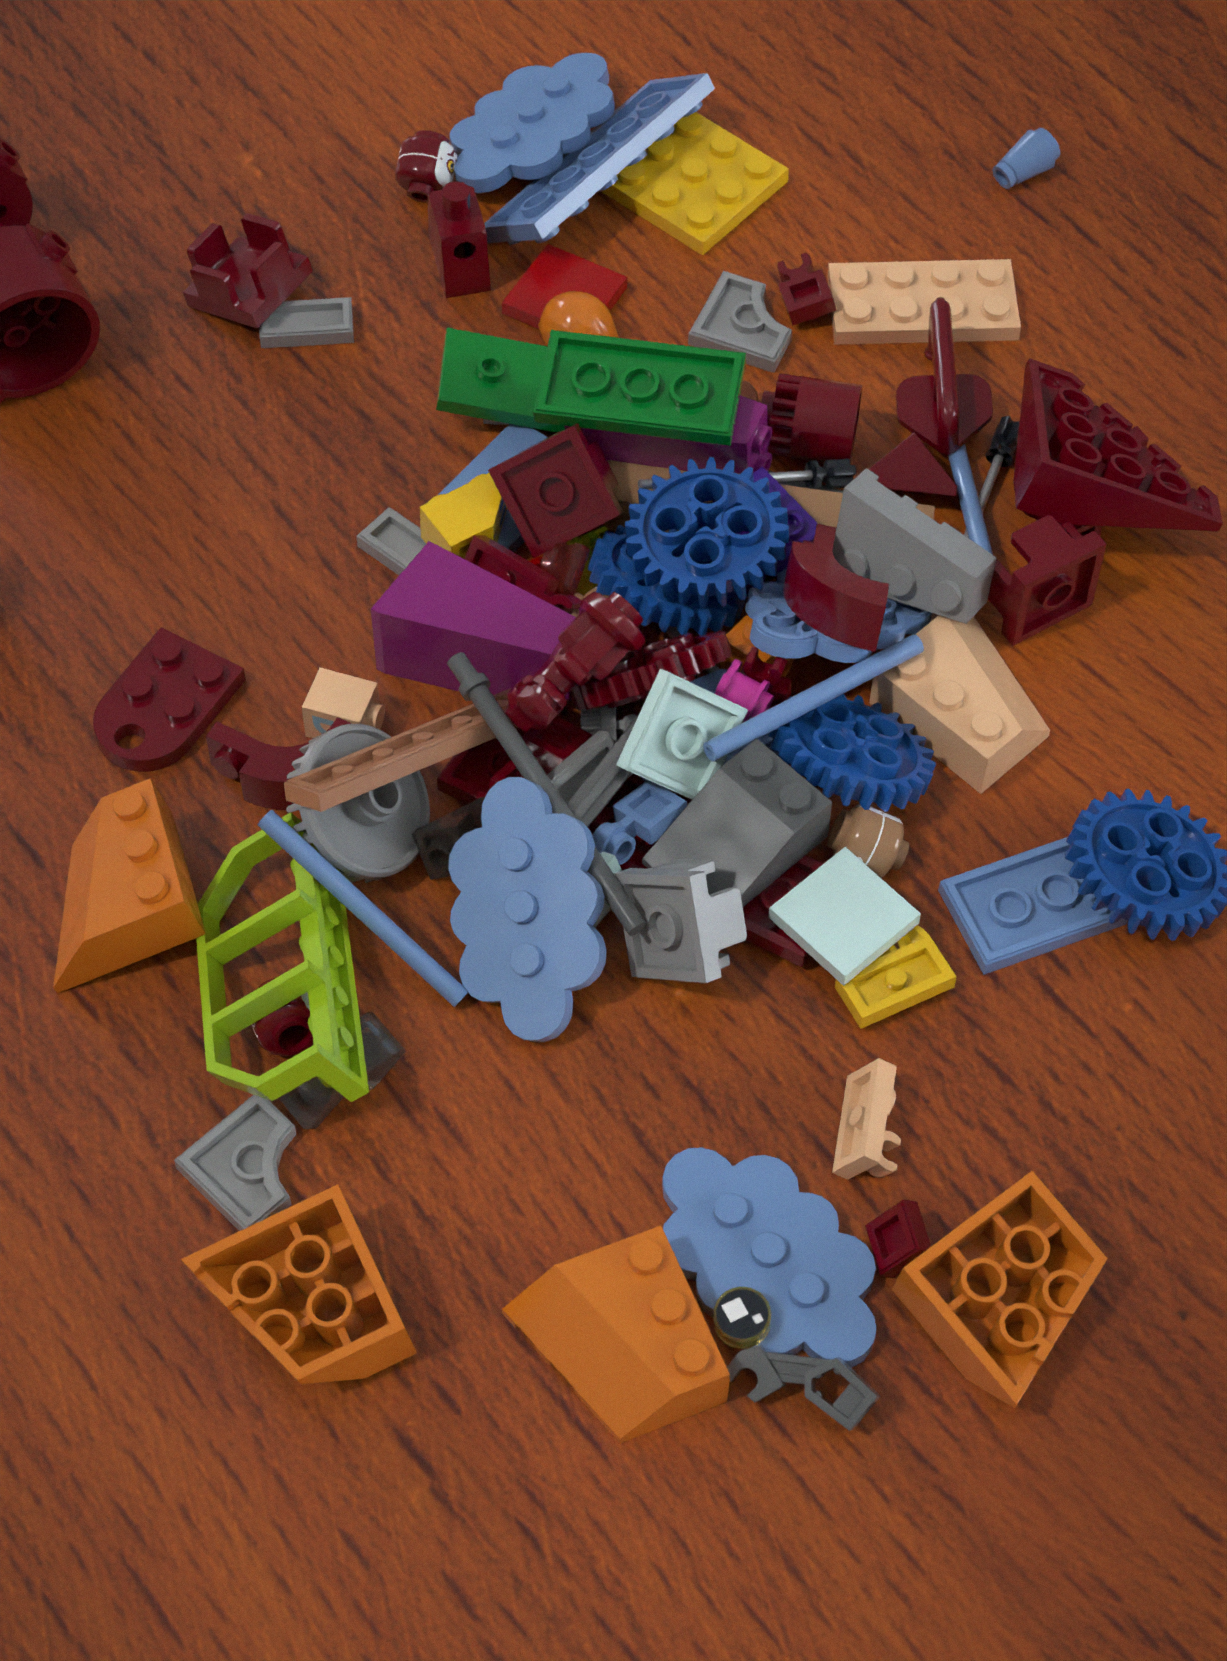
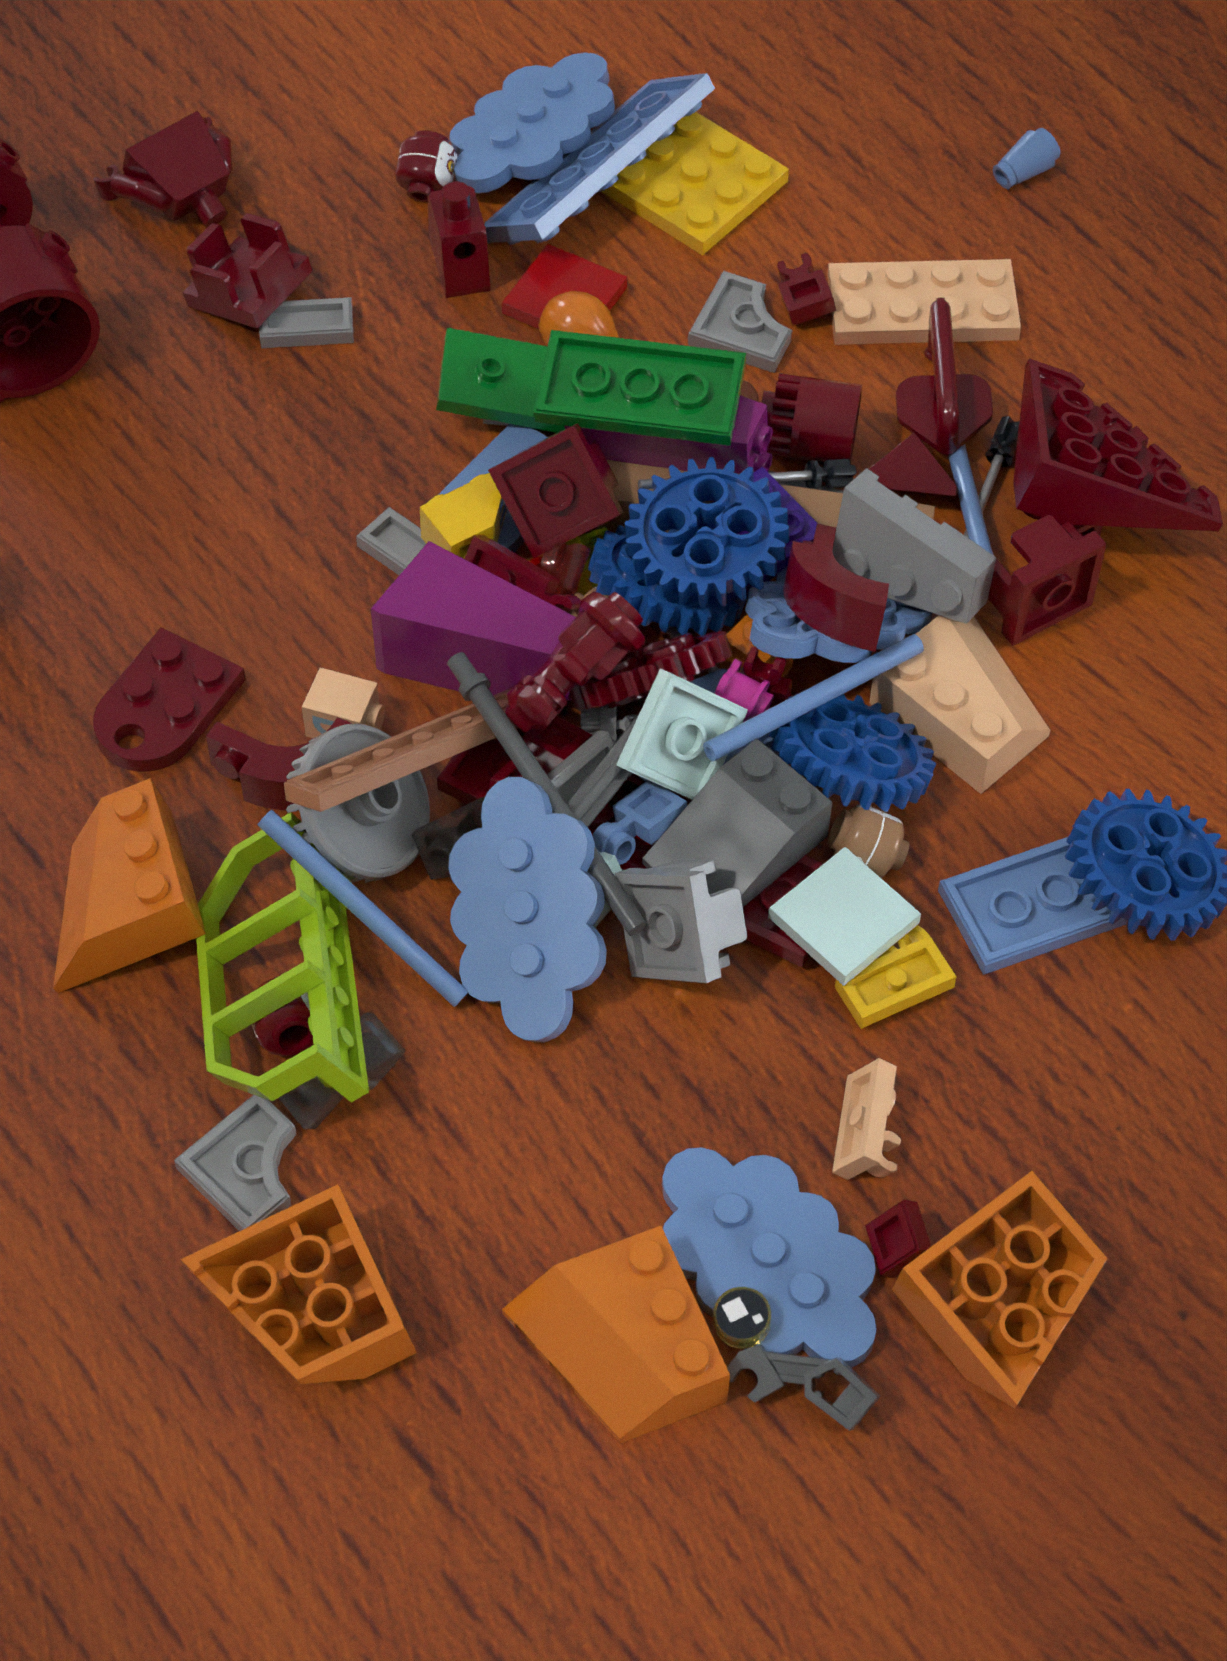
(175, 171): none -> dark red torso

